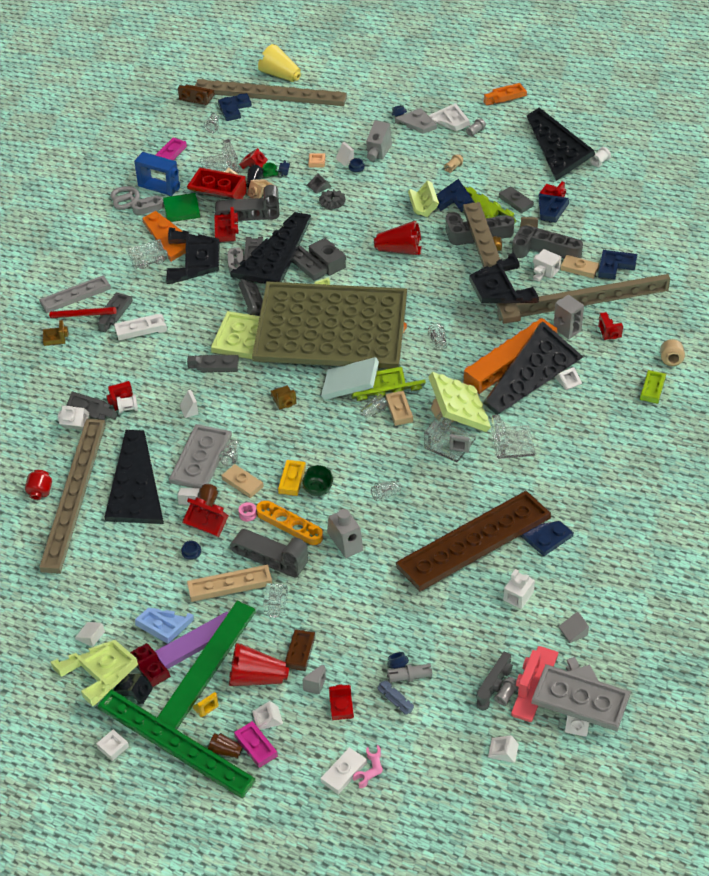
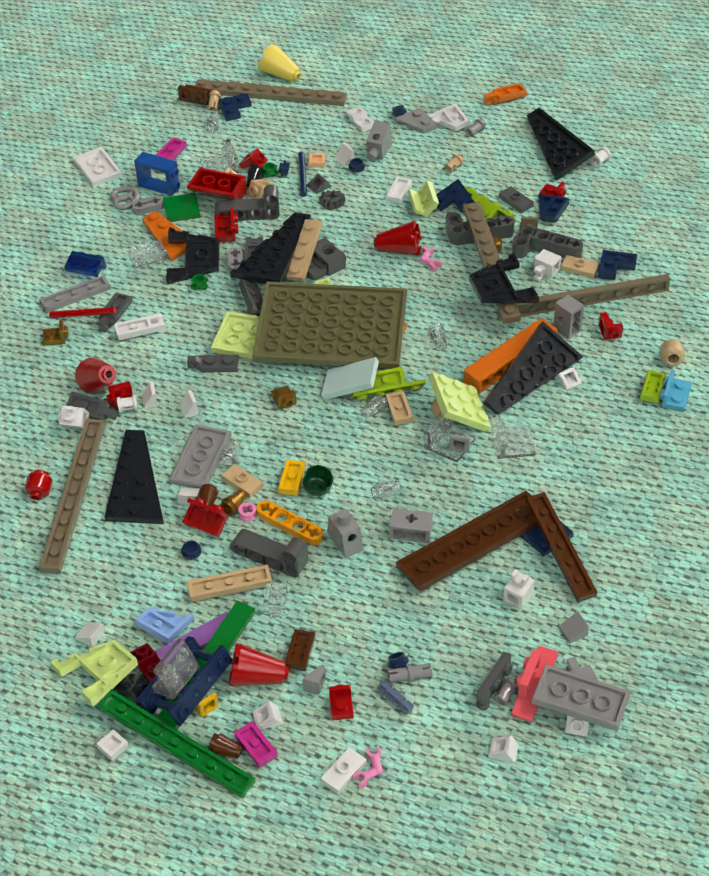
(85, 263): none -> clear blue bracket
(94, 375): none -> red cone
(97, 166): none -> white tile
(149, 396): none -> white slope
(175, 670): none -> clear bracket
(195, 691): none -> dark blue fence
(199, 282): none -> green plate
(213, 101): none -> tan pin
(233, 501): none -> pearl gold cone
(302, 174): none -> dark blue bar
(304, 250): none -> tan plate
(359, 118): none -> white slope
(398, 189): none -> white tile
(411, 525): none -> light grey brick
(425, 258): none -> bright pink arm
(561, 547): none -> reddish brown plate
(676, 393): none -> medium azure bracket

